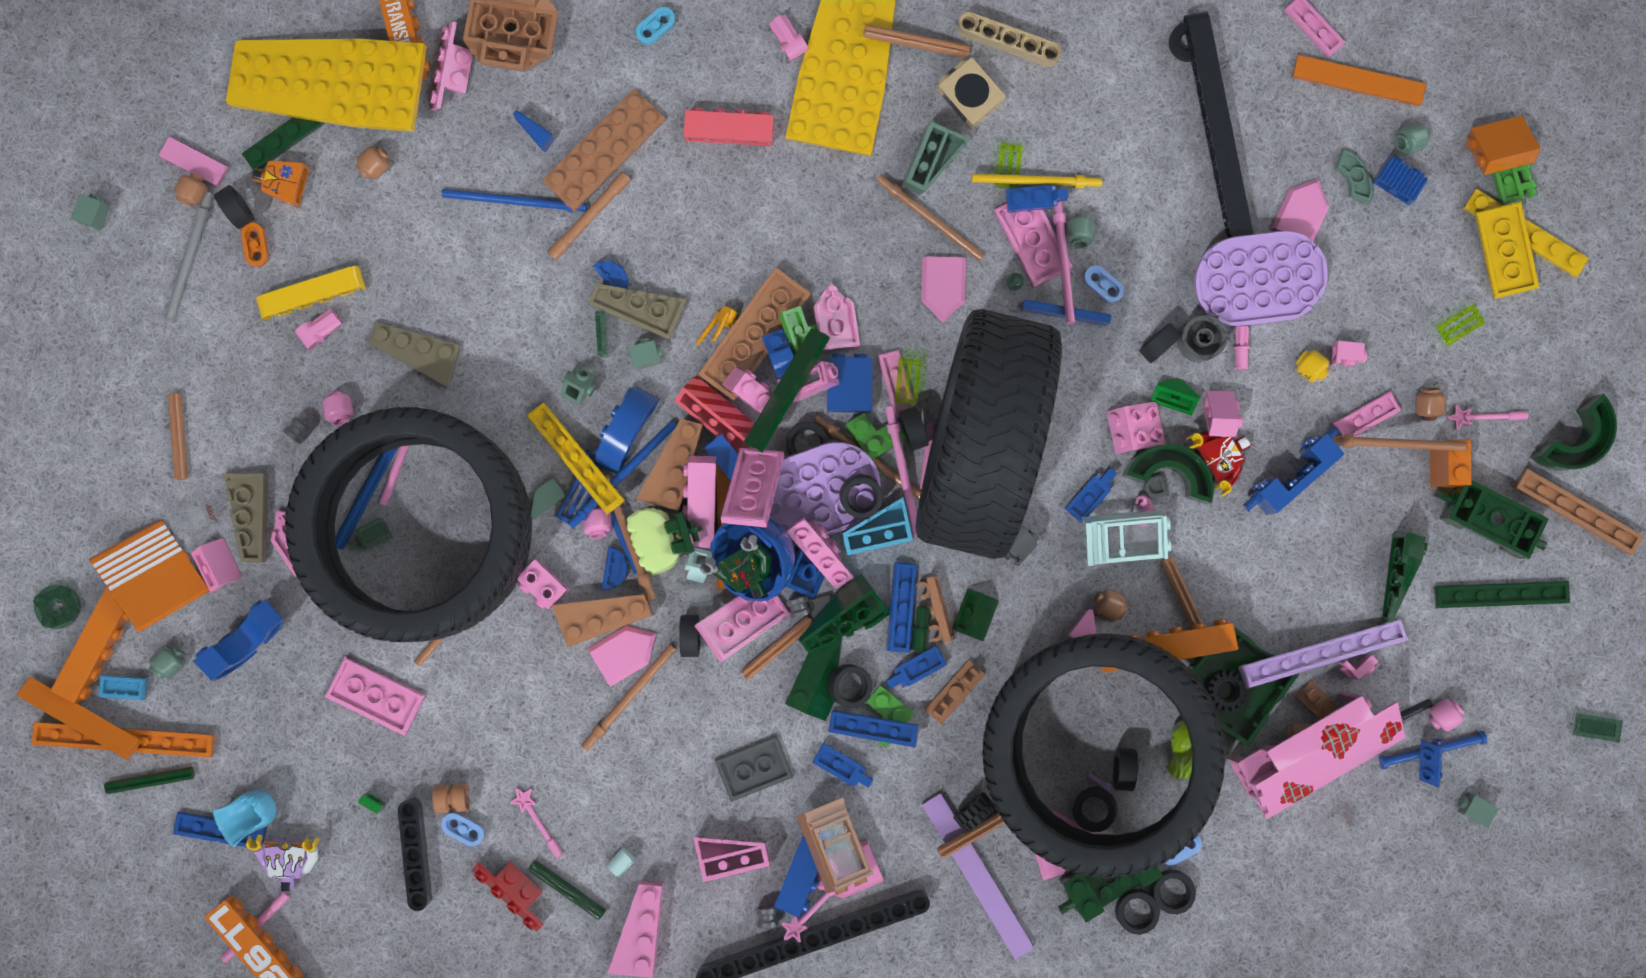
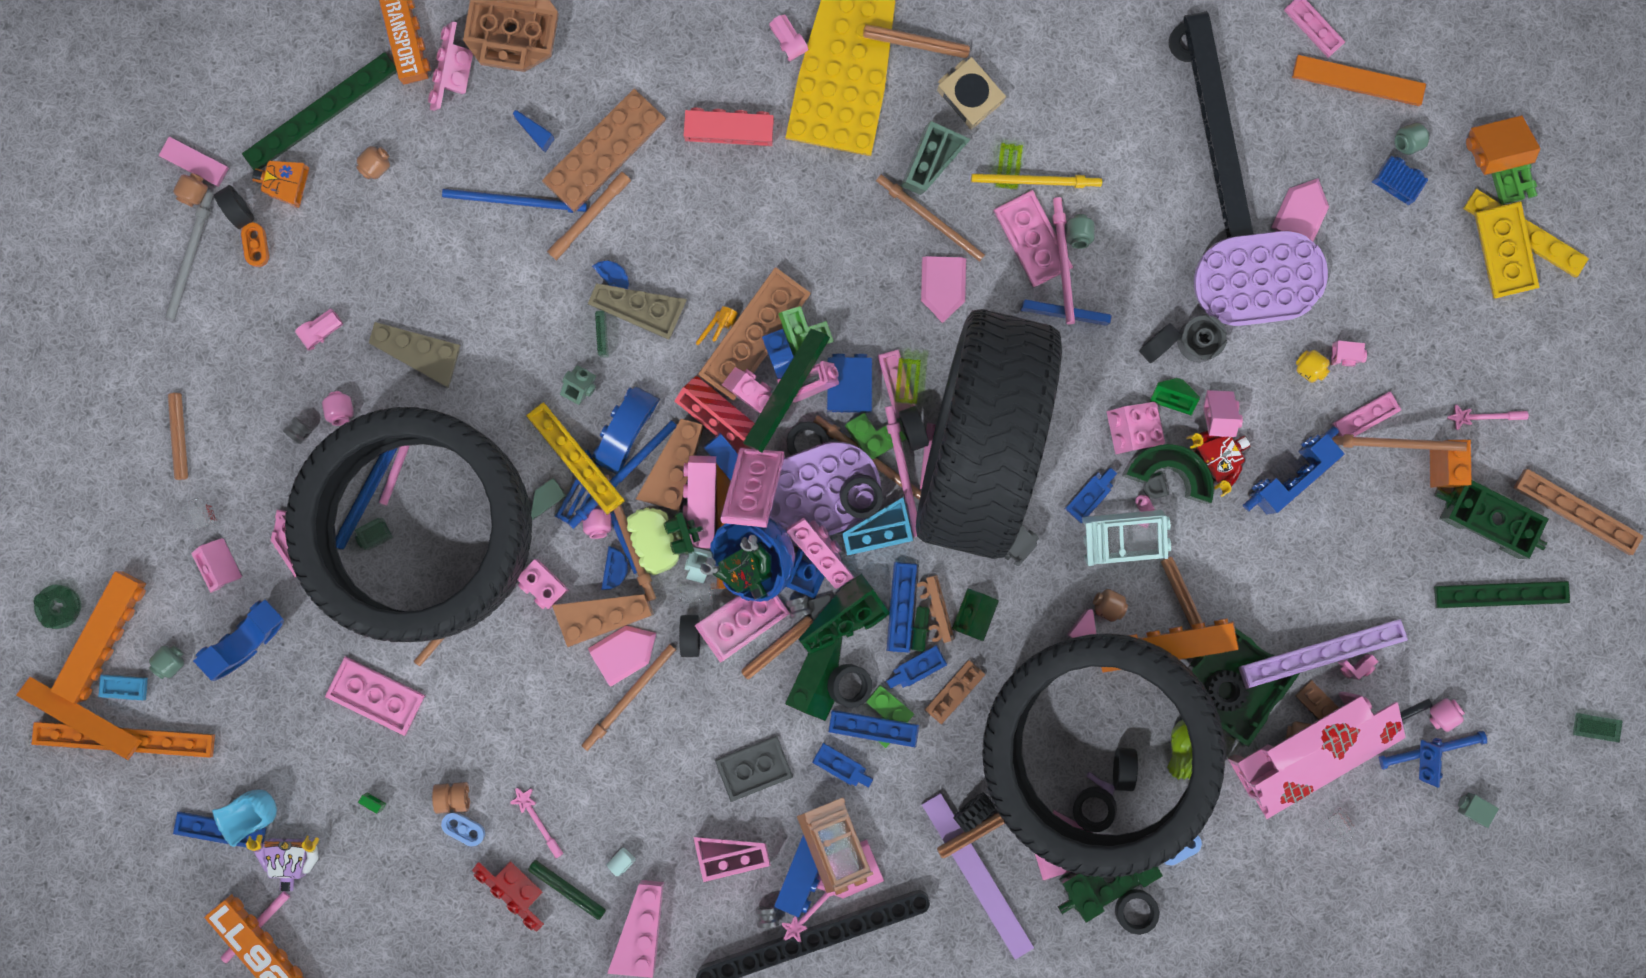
(90, 211): sand green brick -> none
(149, 575): orange piece -> none
(149, 780): dark green axle -> none
(249, 513): dark tan wing -> none
(310, 291): yellow beam -> none
(330, 80): yellow wing -> none
(409, 863): black beam -> none
(645, 354): sand green brick -> none
(653, 24): medium azure plate -> none
(837, 319): bright pink tile -> none
(1001, 31): tan beam -> none
(1010, 280): clear green hinge -> none
(1034, 198): blue hinge -> none
(1103, 284): light blue plate -> none
(1190, 892): black tyre -> none
(1241, 347): bright pink axle -> none
(1356, 175): sand green tile -> none
(1404, 560): dark green wedge -> none
(1430, 403): nougat head -> none
(1444, 335): clear neon green tile -> none
(1596, 439): dark green brick -> none

